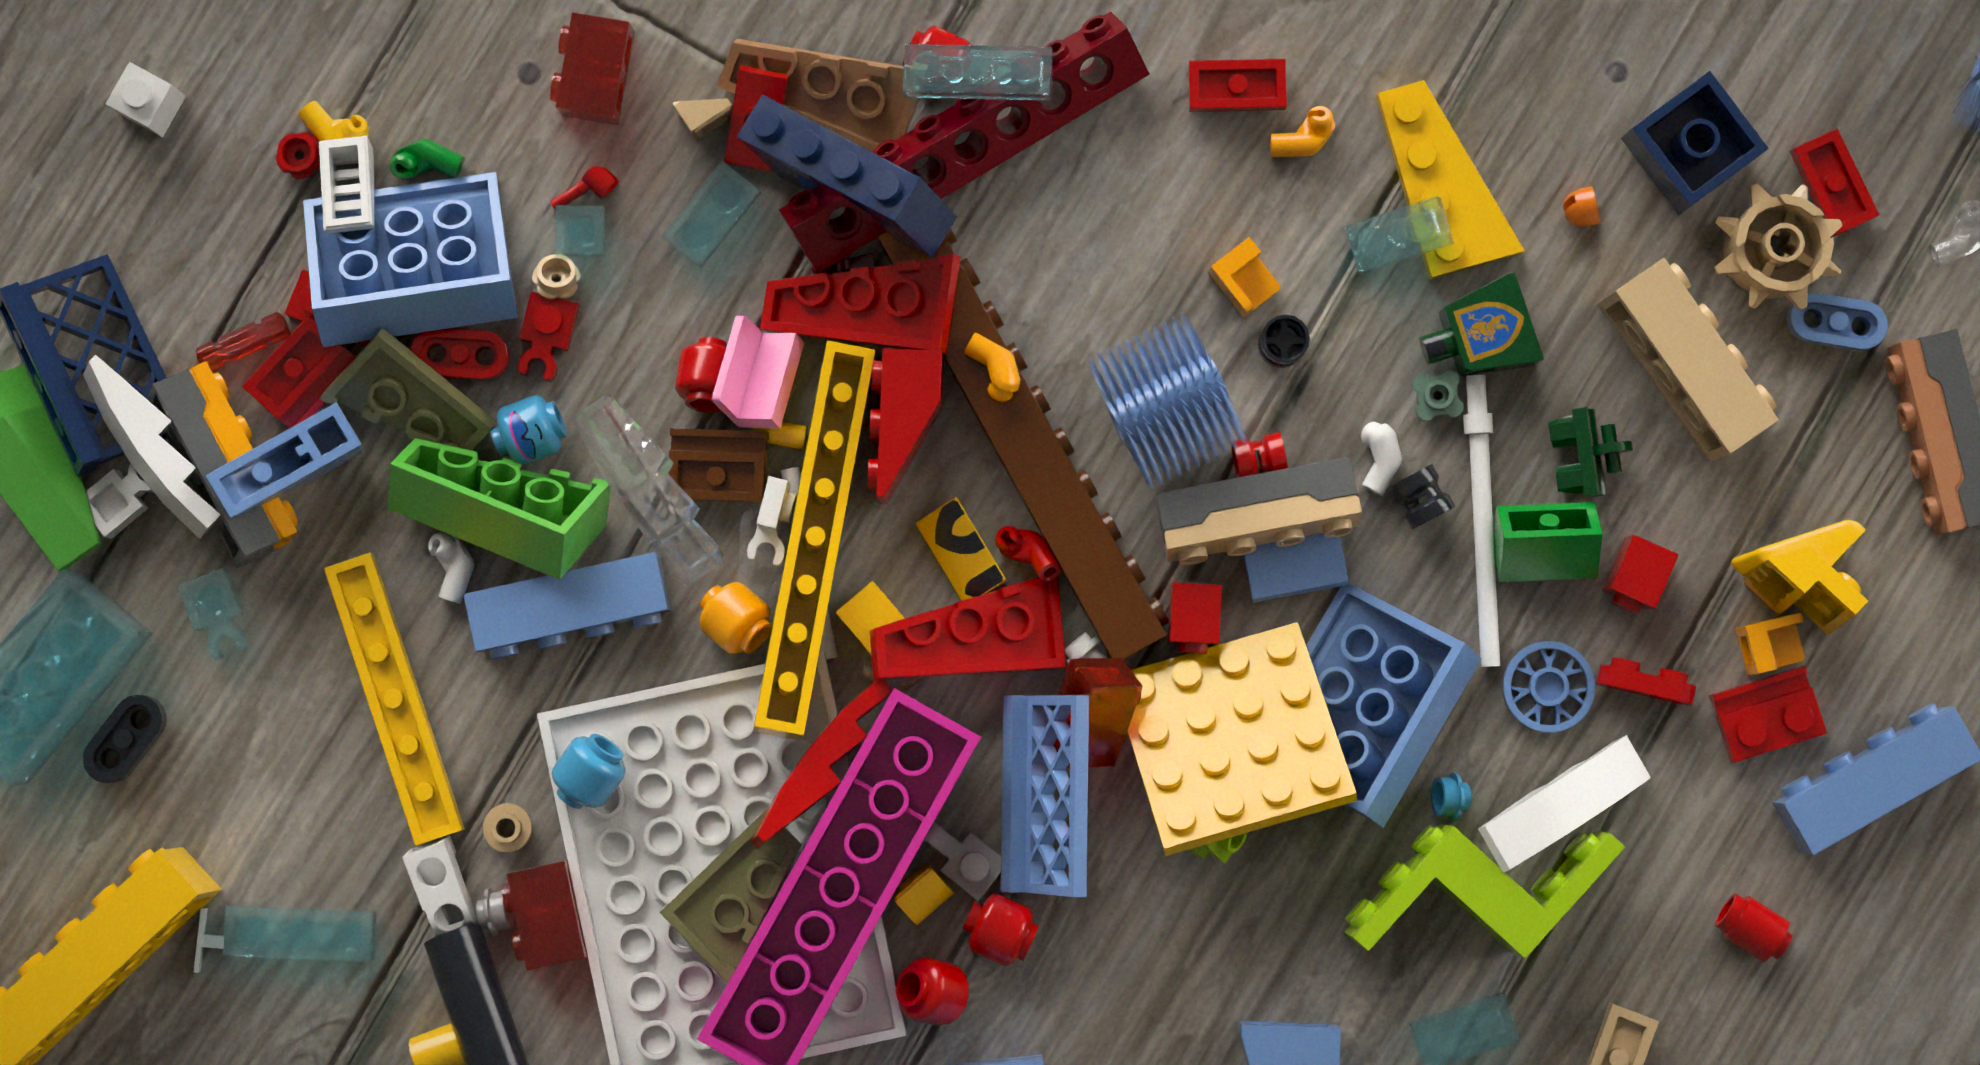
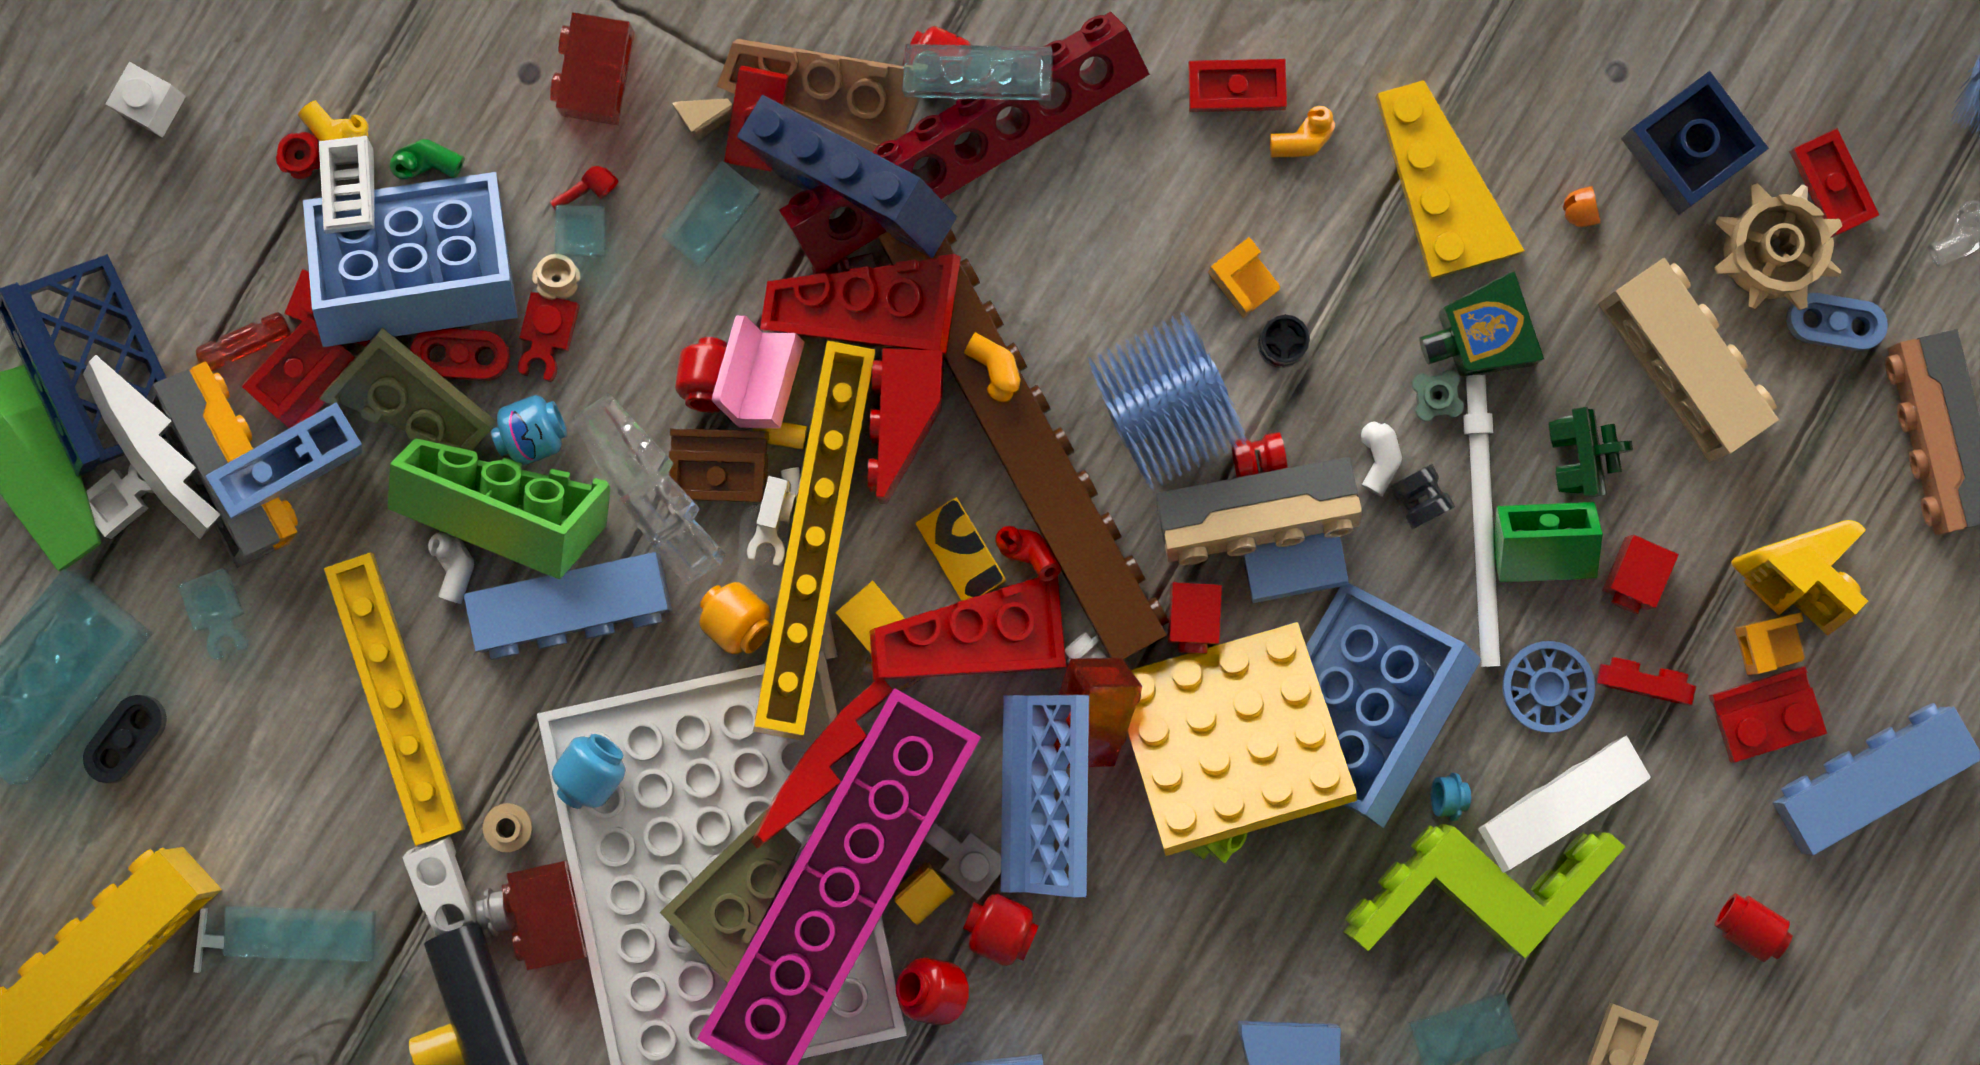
(1399, 234): clear light blue plate -> none

